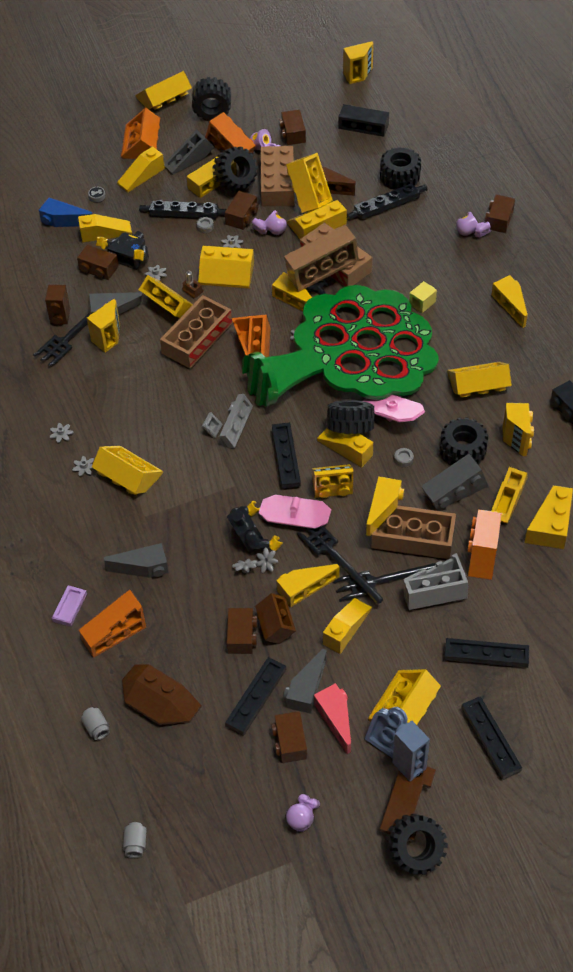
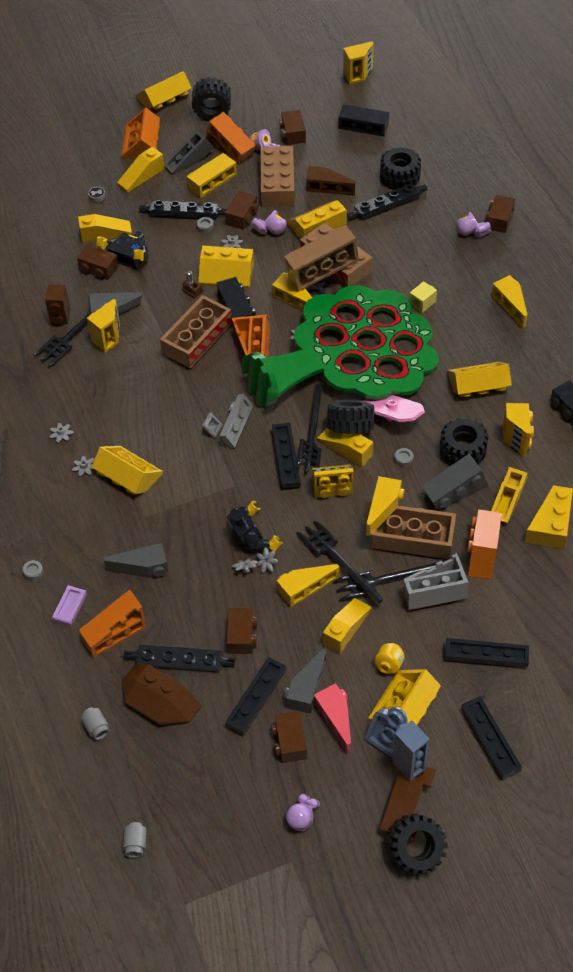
(33, 570): none -> light grey tile
(61, 214): blue slope -> none
(156, 272): light grey plant -> none
(165, 296): yellow brick -> none
(180, 658): none -> black plate
(233, 297): none -> black brick
(246, 166): black tyre -> none
(275, 618): reddish brown brick -> none
(295, 511): bright pink shield -> none
(309, 182): yellow slope -> none
(312, 435): none -> black piece
(389, 658): none -> yellow head

